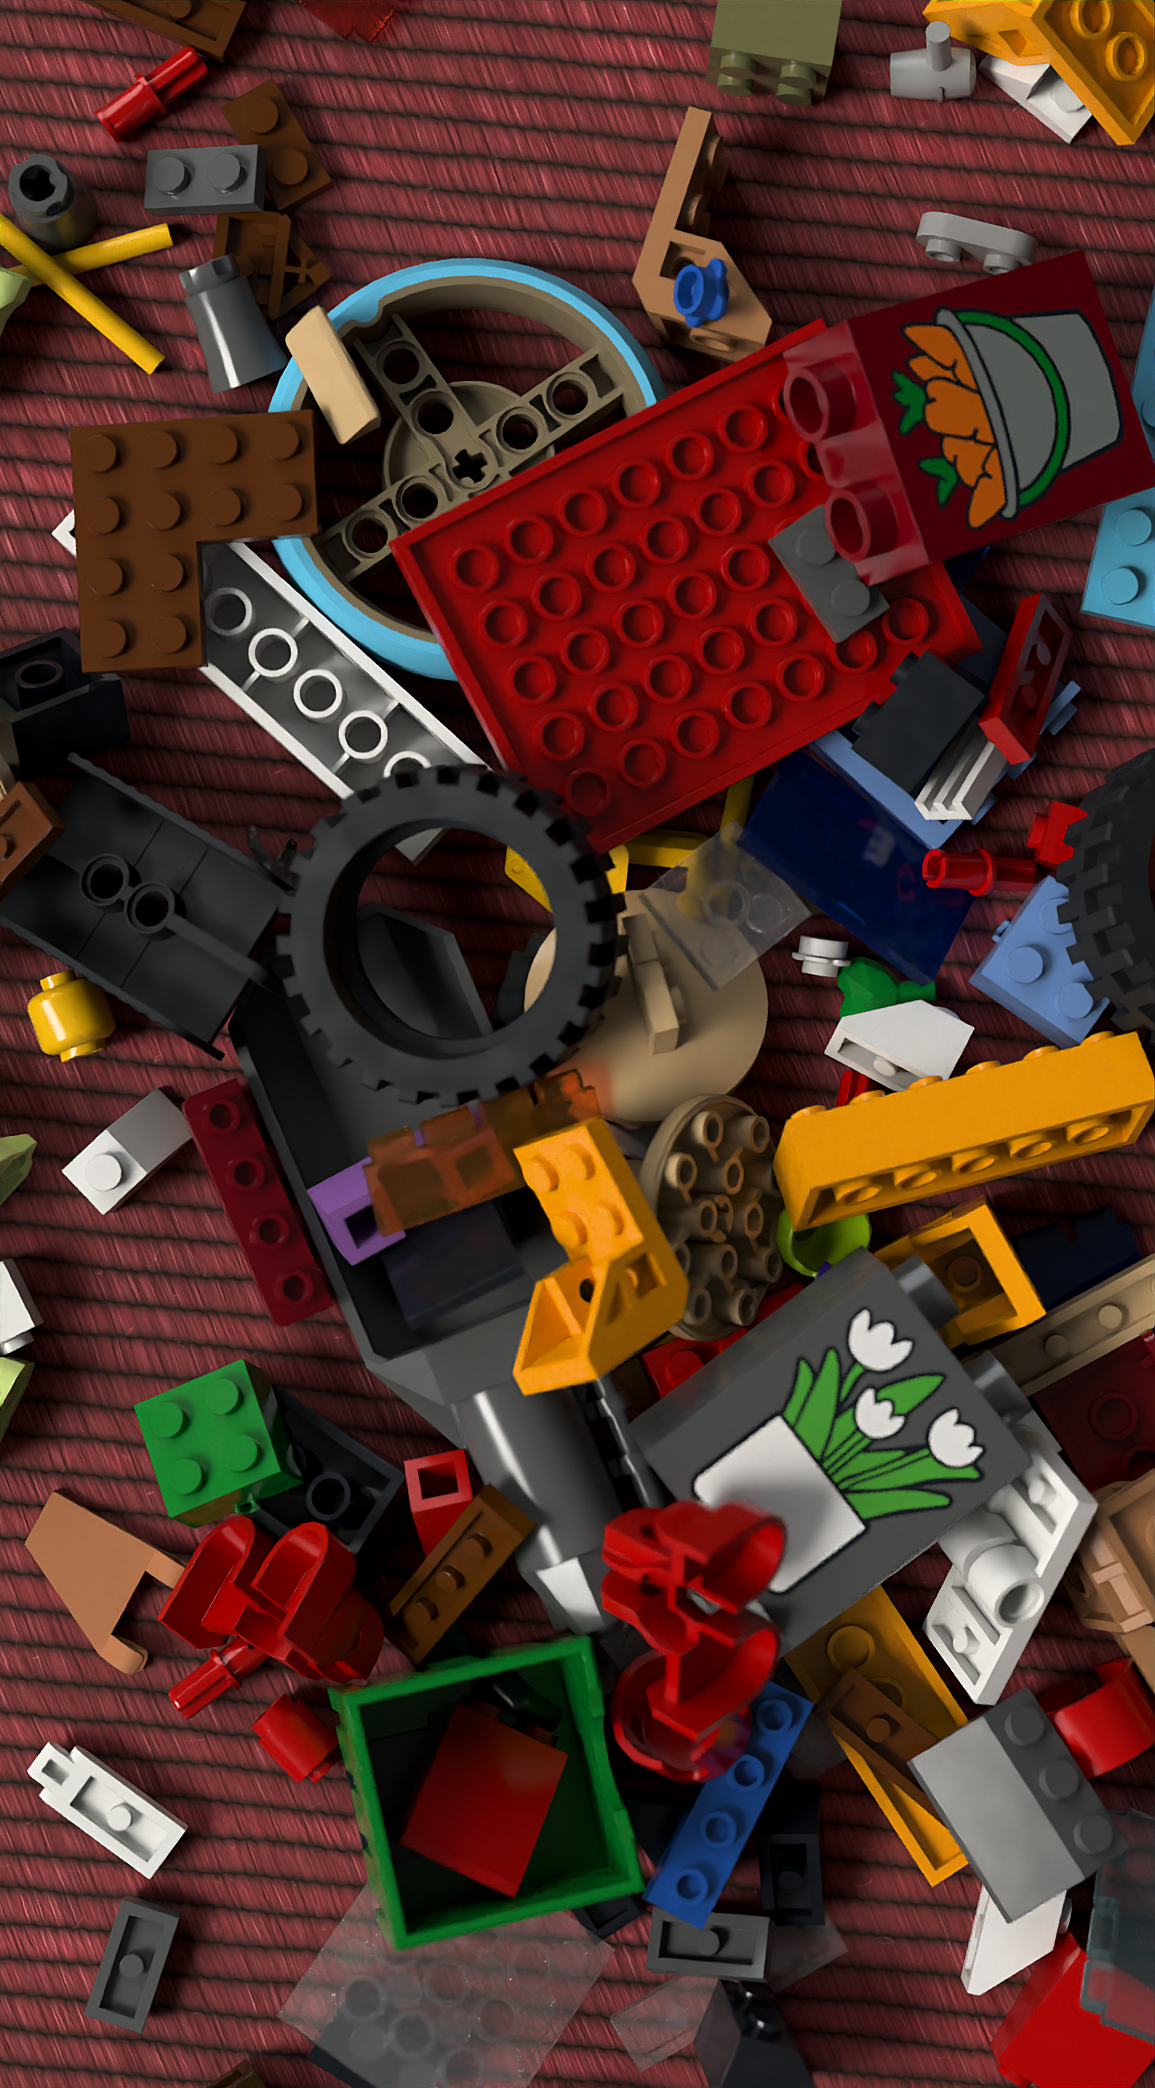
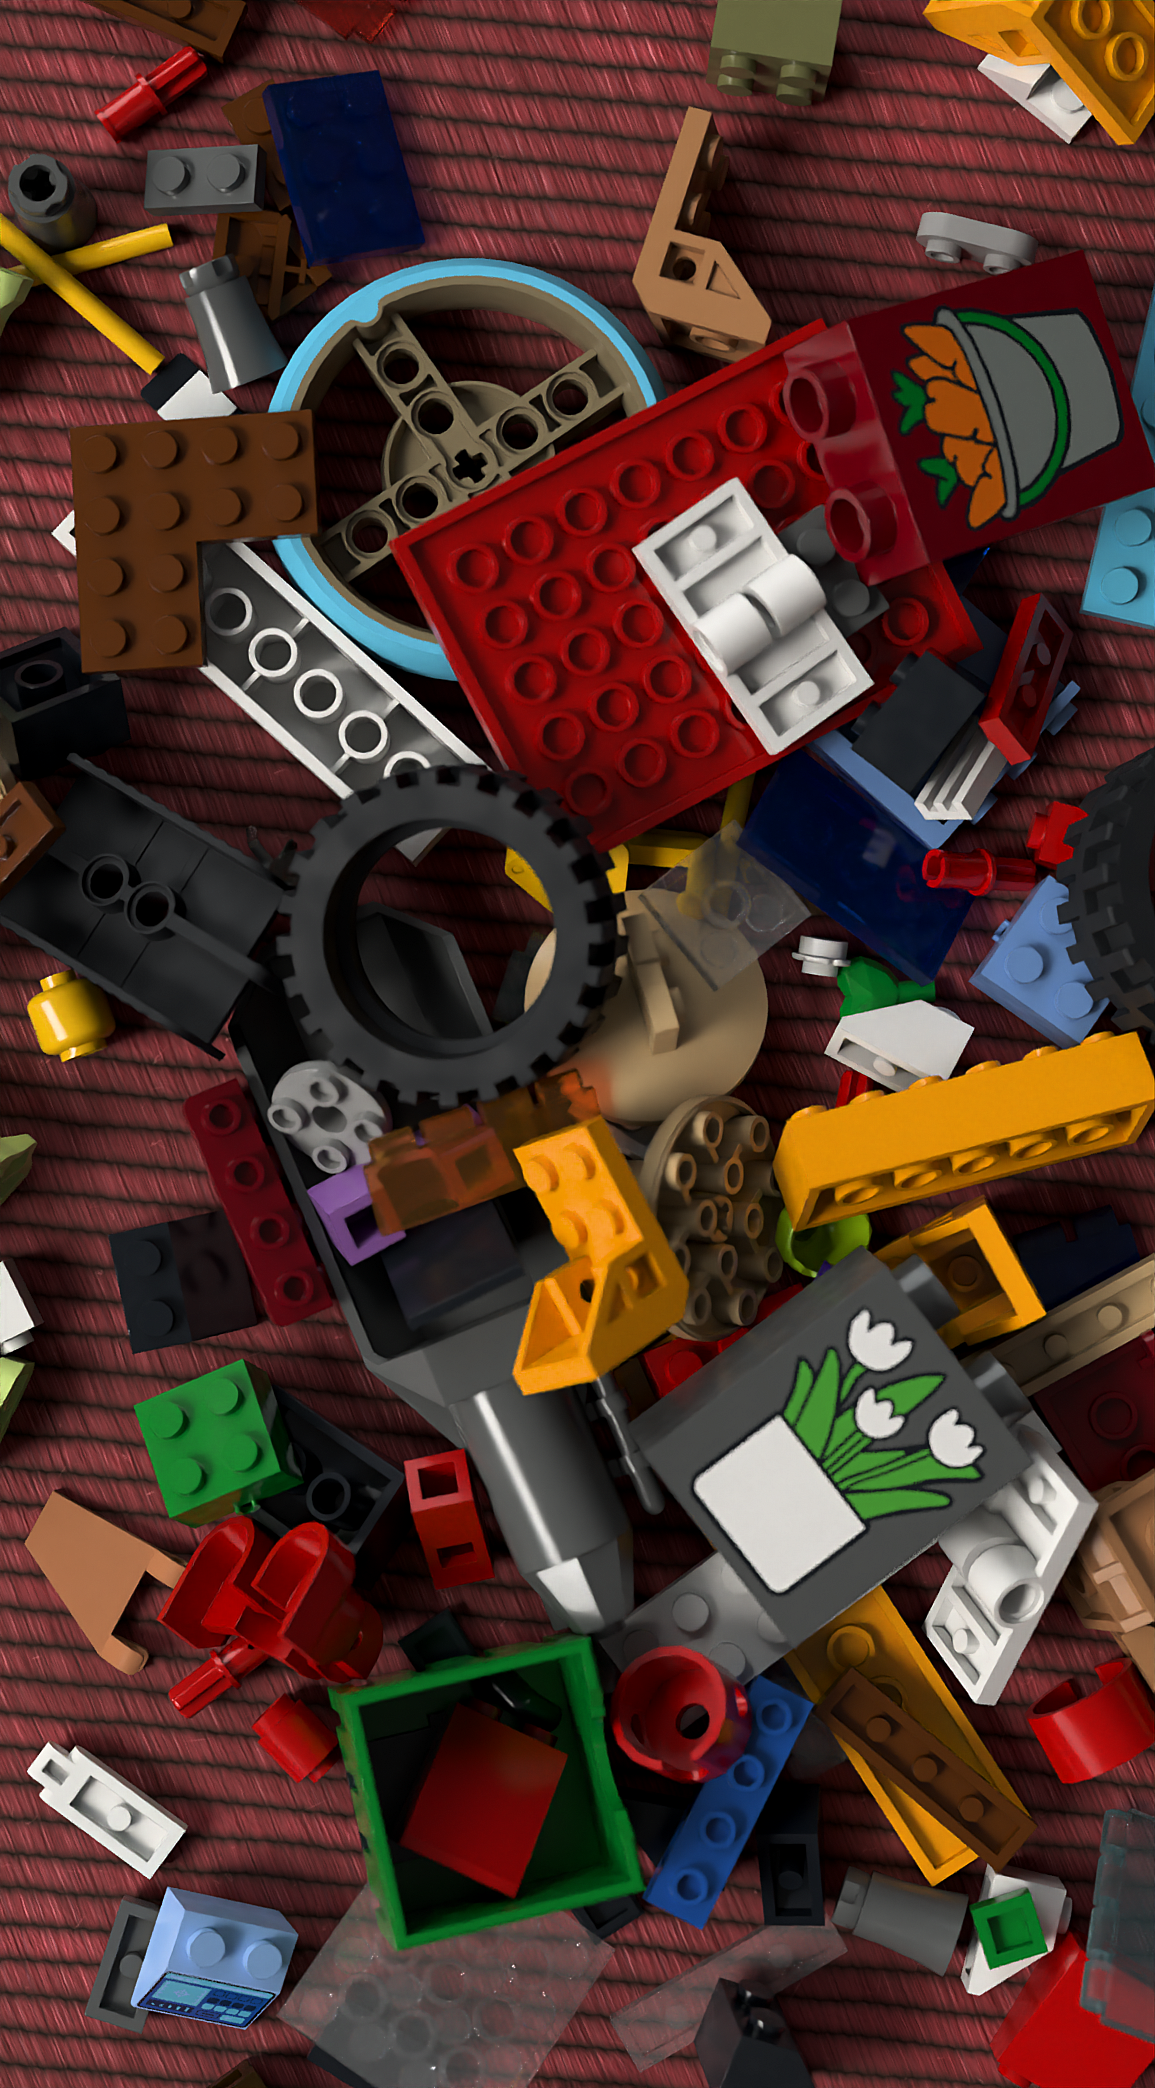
(129, 1152): white slope -> none
(182, 1281): none -> black slope
(185, 393): none -> sticker
(214, 1959): none -> light blue slope
(329, 1113): none -> light grey plate
(332, 377): tan slope -> none
(343, 168): none -> clear blue plate
(454, 1573): reddish brown plate -> none
(702, 292): blue plate -> none
(724, 1949): dark grey plate -> none
(730, 1558): red piece -> none
(753, 615): none -> white plate
(902, 1916): none -> dark grey plant
(933, 71): light grey piece -> none
(1008, 1928): none -> green plate
(1018, 1805): slope -> none

